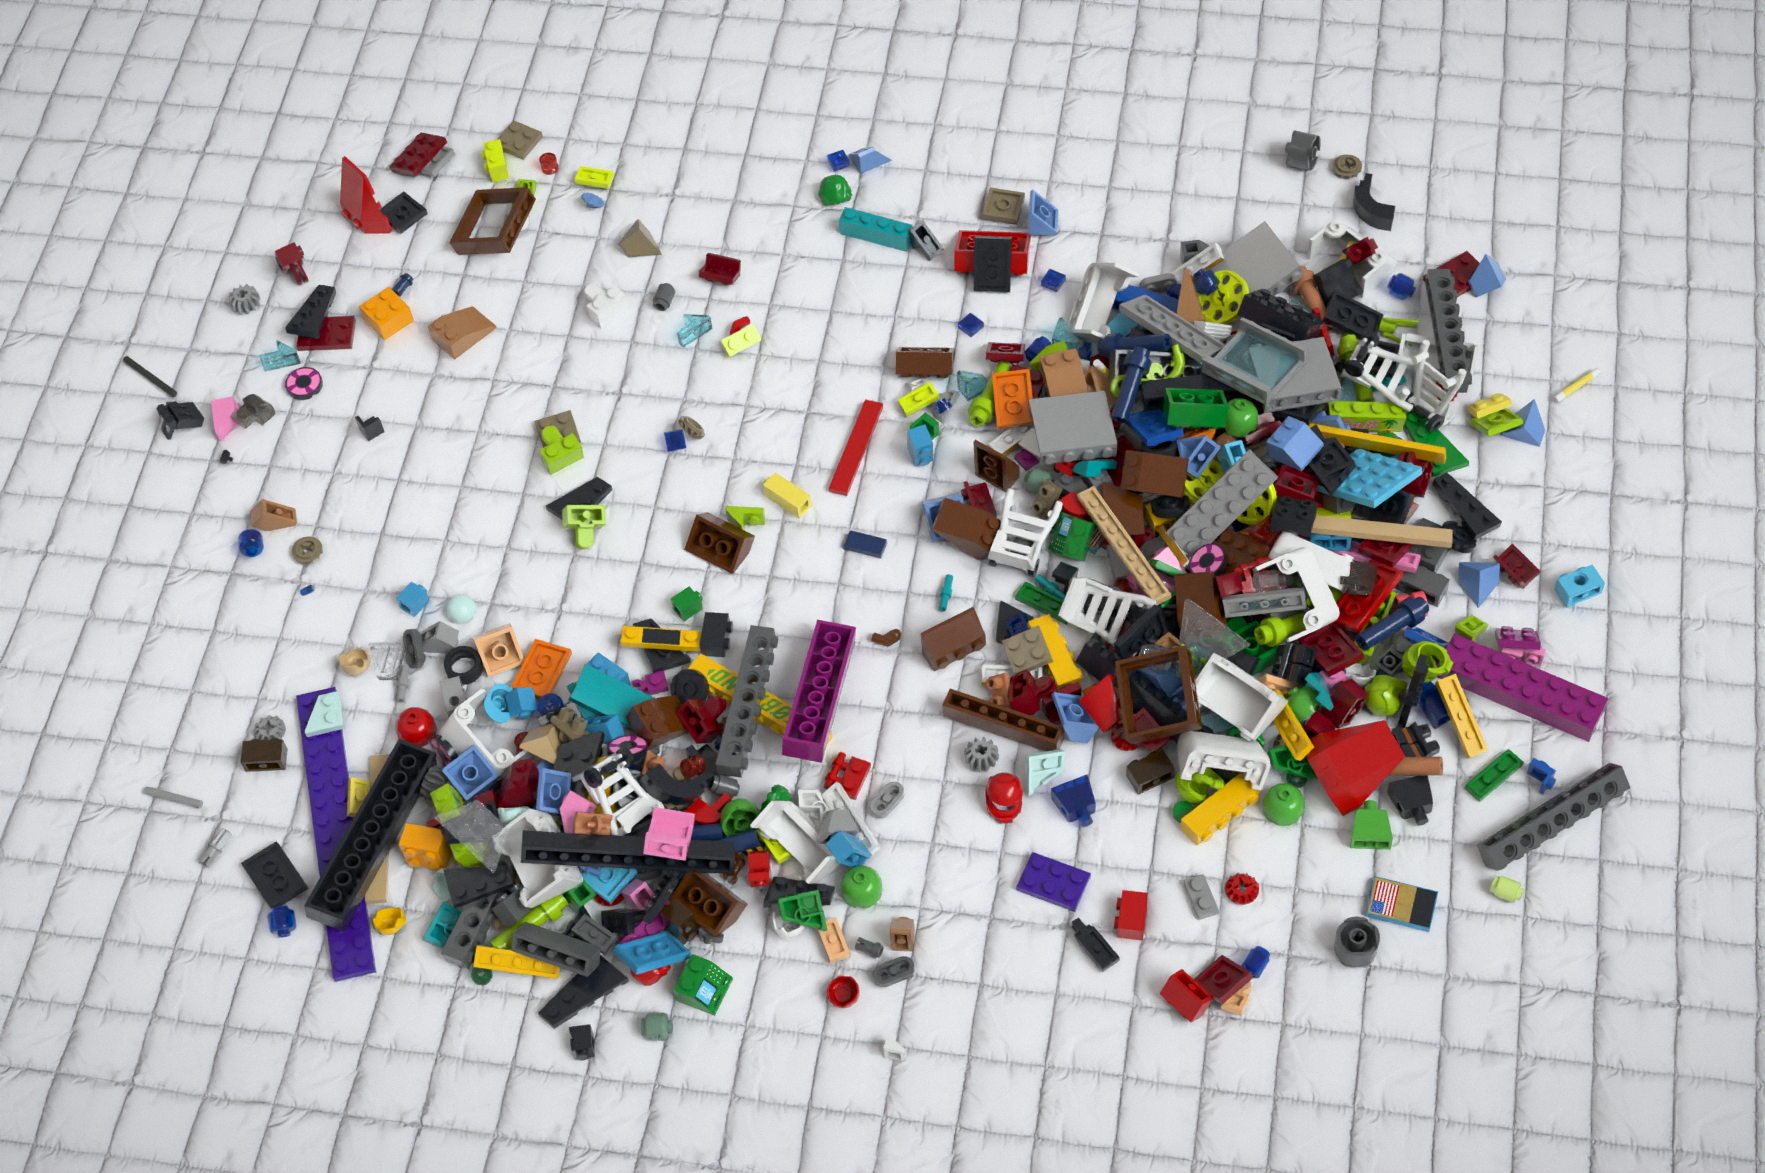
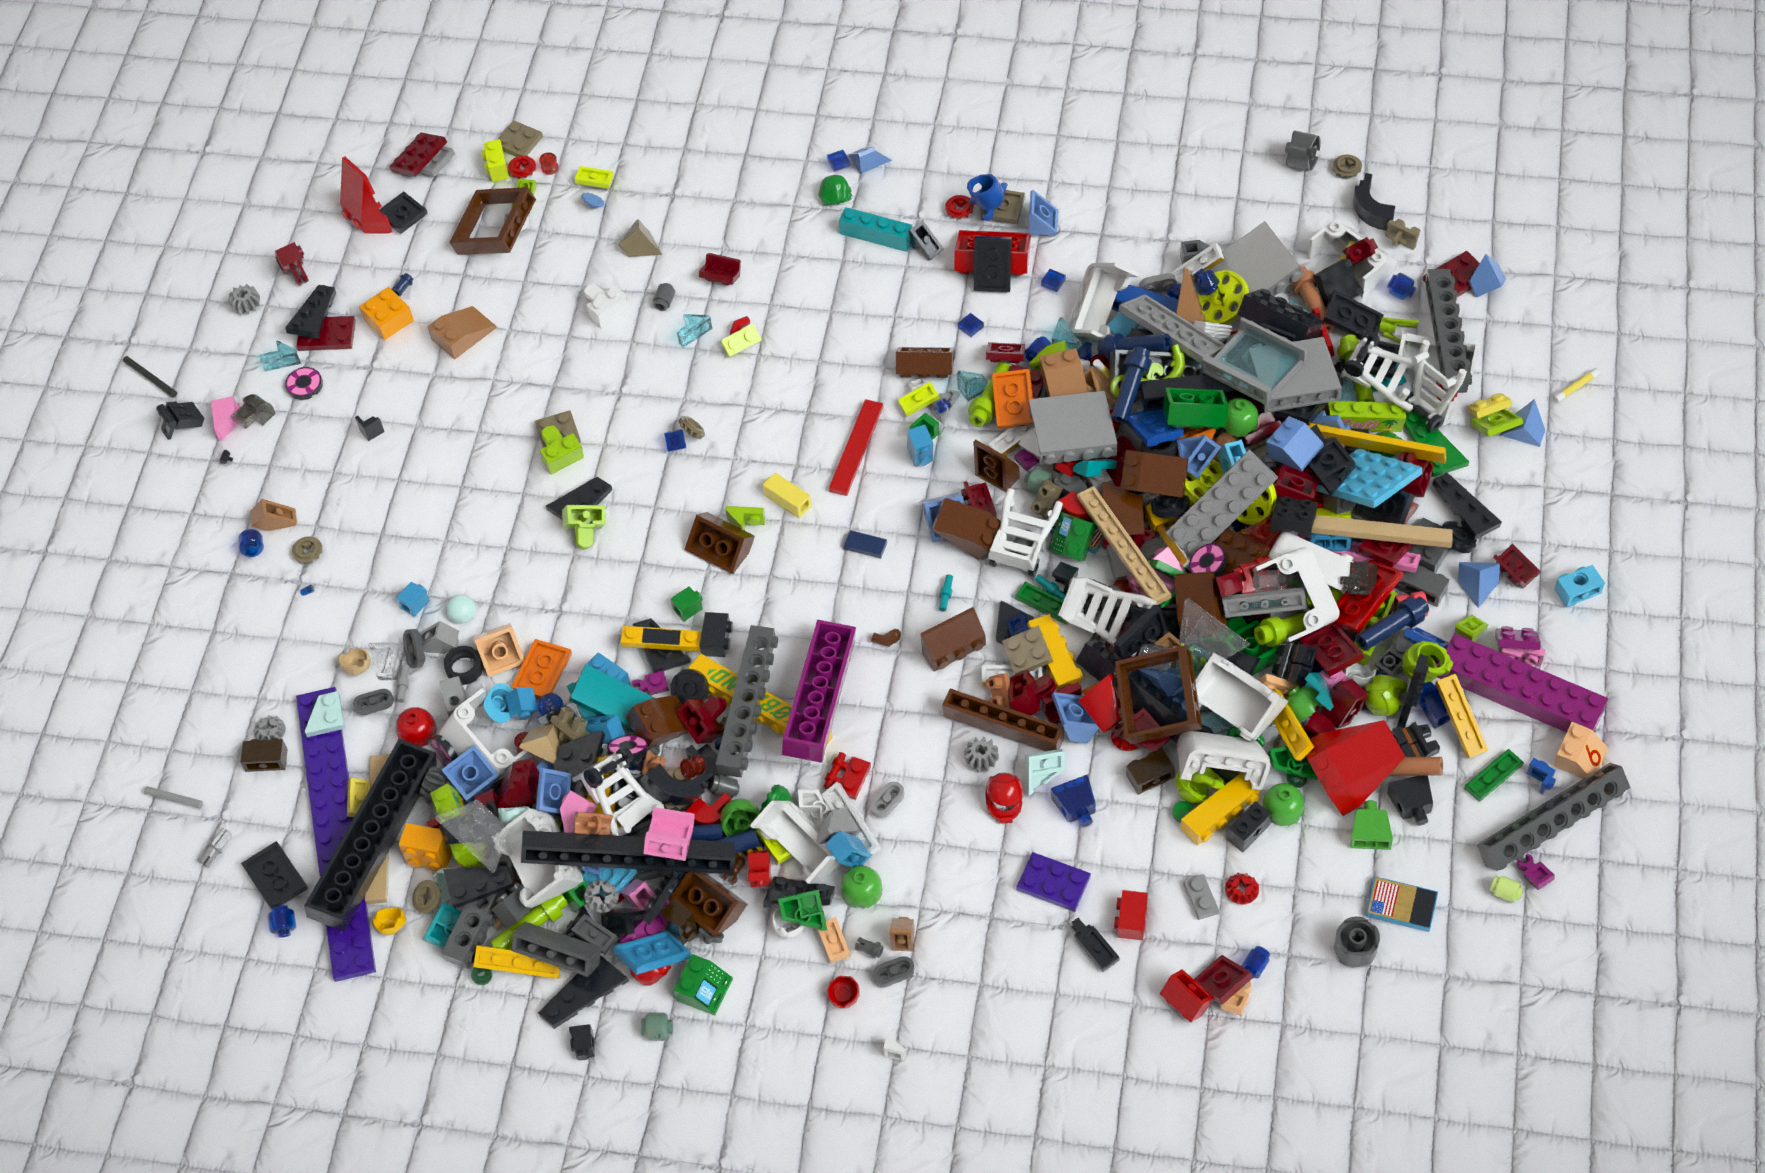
(373, 701): none -> dark grey plate
(426, 888): none -> dark tan gear
(528, 164): none -> red gear
(594, 902): none -> light grey gear
(961, 201): none -> red gear
(989, 196): none -> blue piece
(1249, 826): none -> black brick
(1401, 234): none -> dark tan hips
(1534, 873): none -> magenta plate
(1580, 751): none -> light nougat slope

